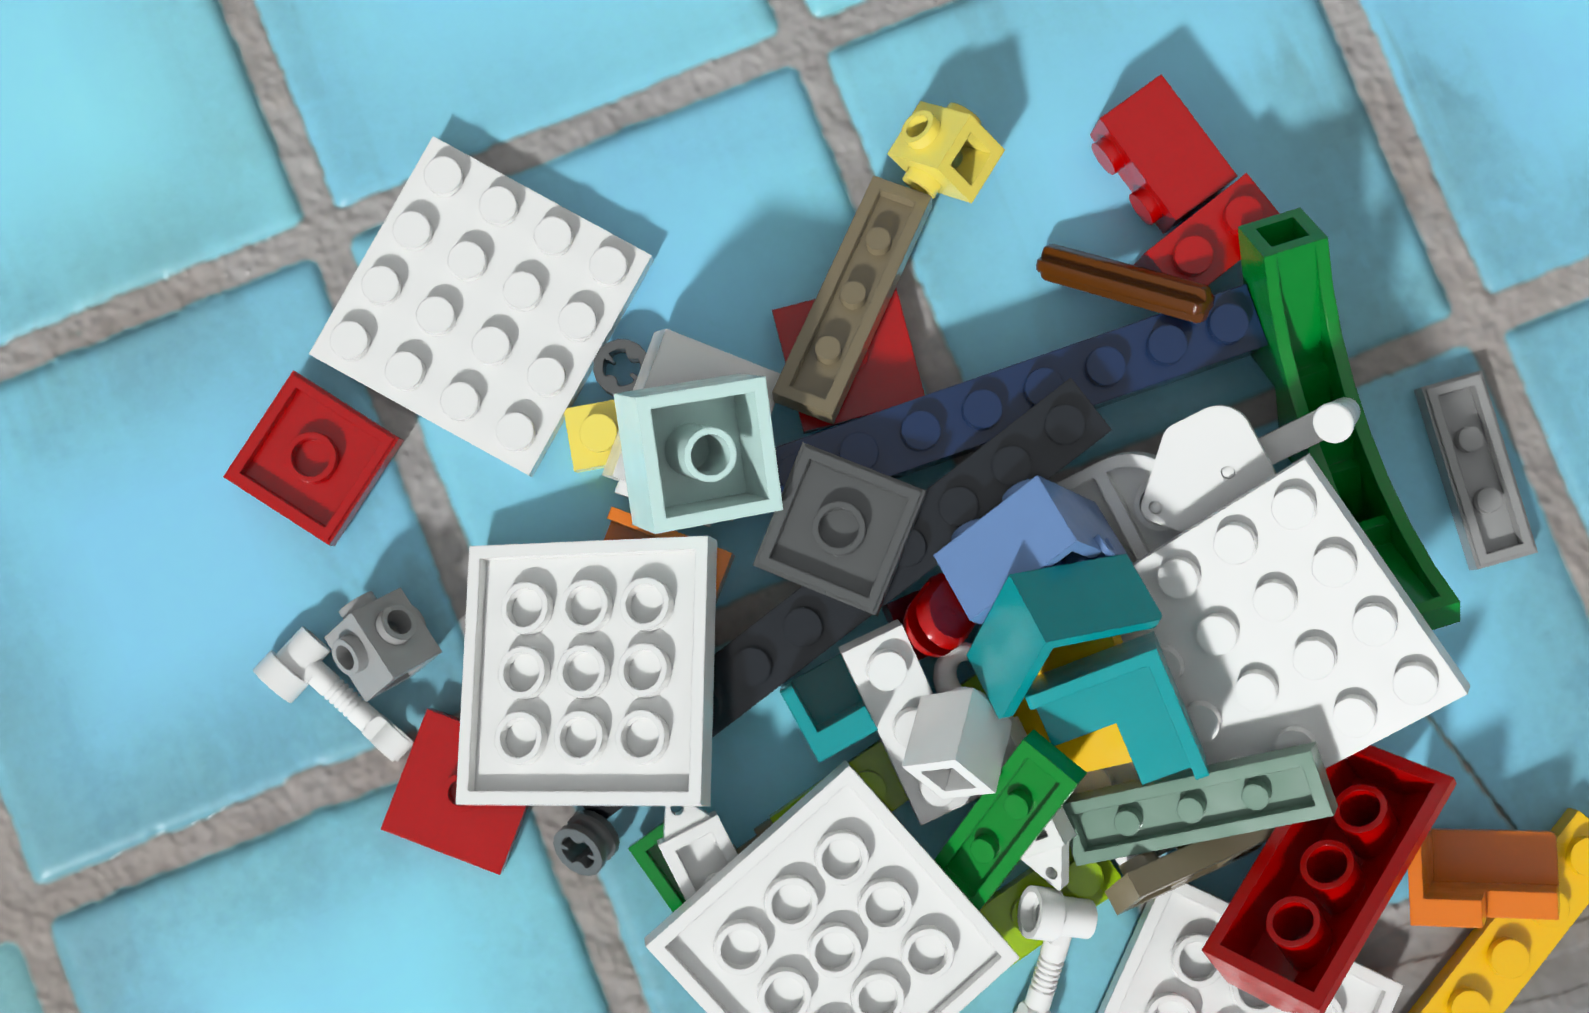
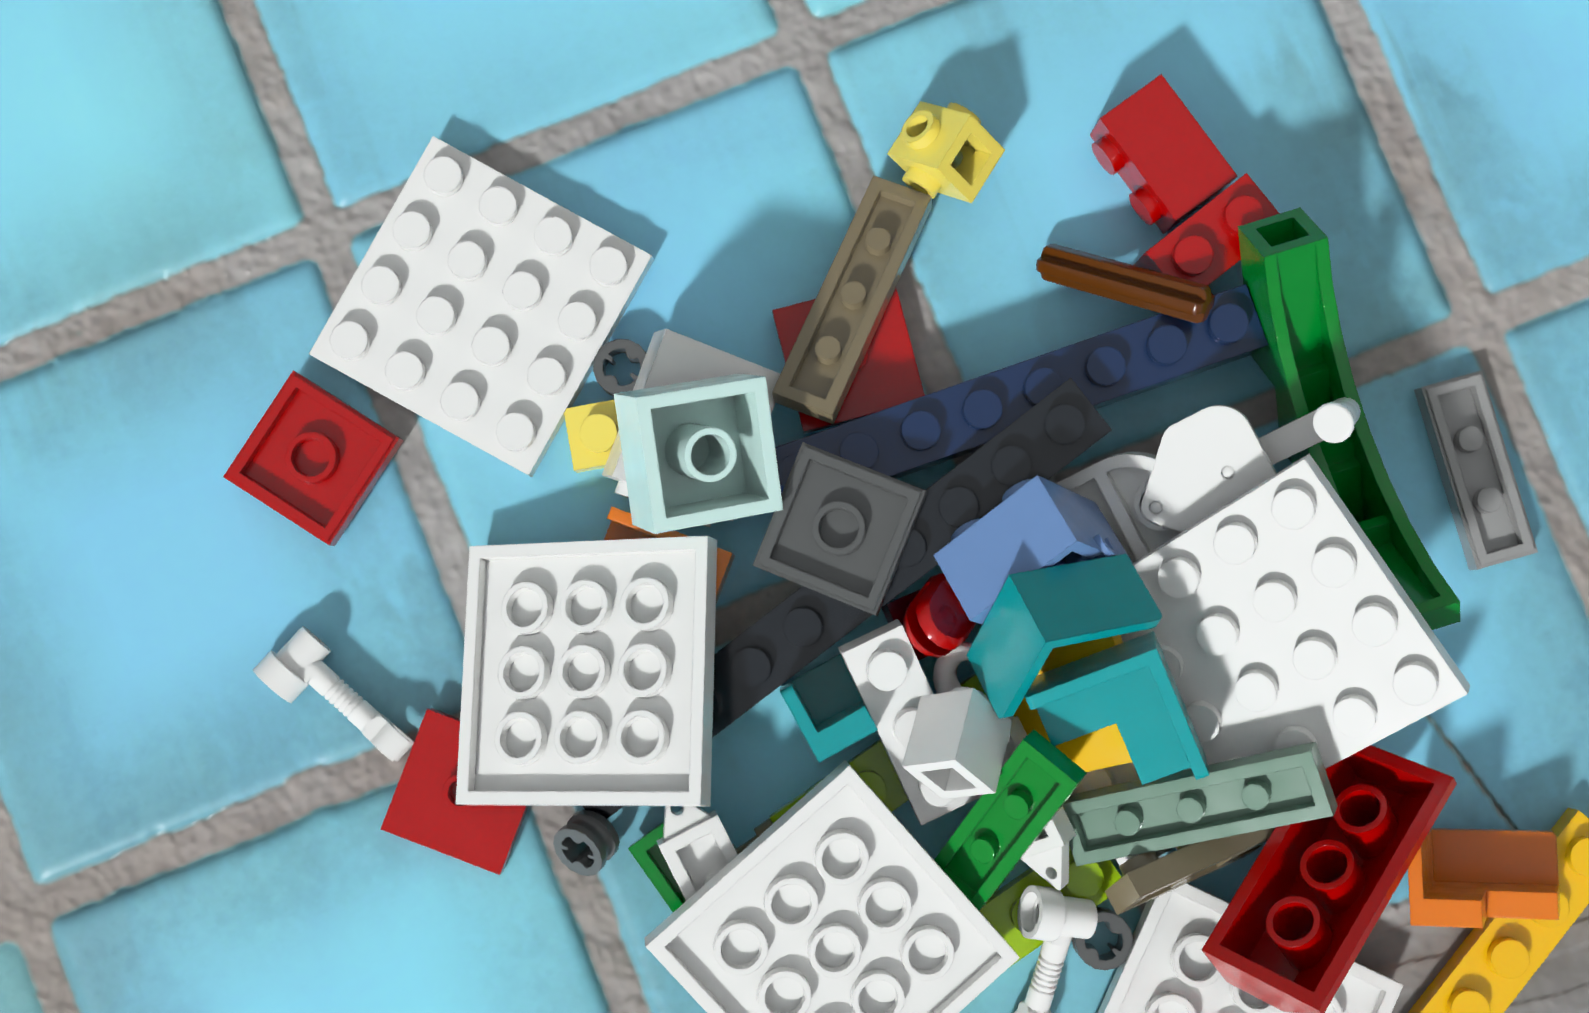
(381, 642): light grey brick -> none
(1118, 953): none -> dark grey bush

